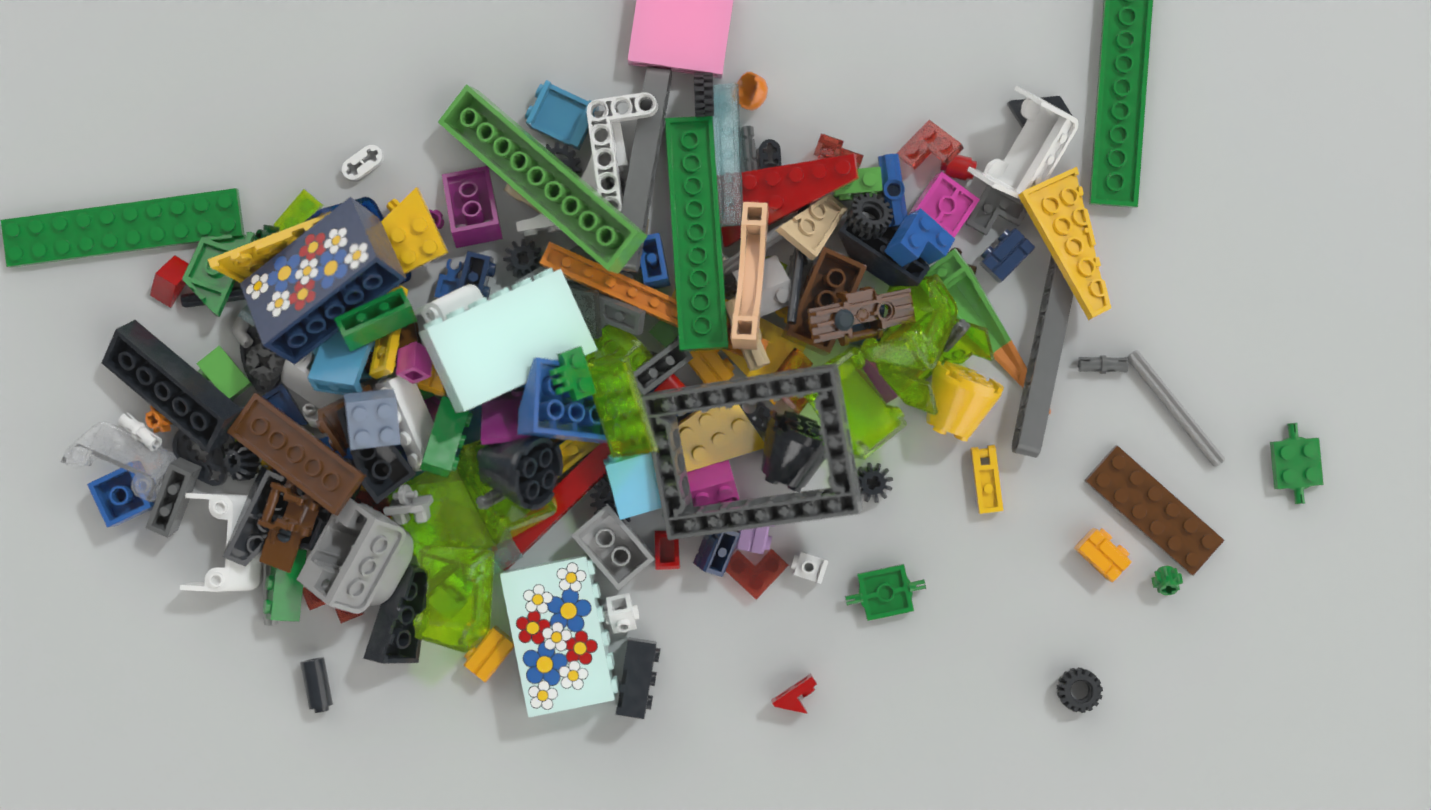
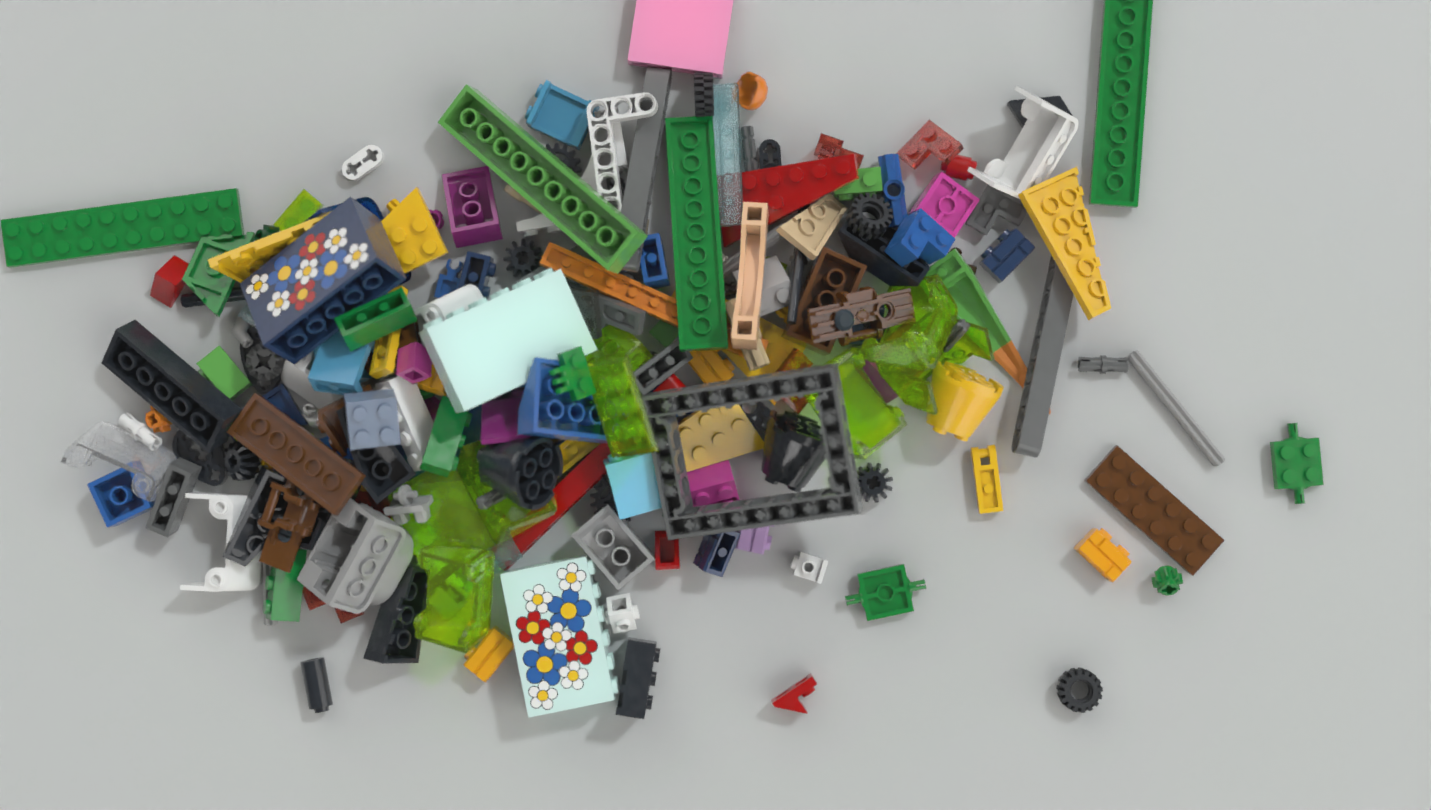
(757, 577): clear red plate -> none

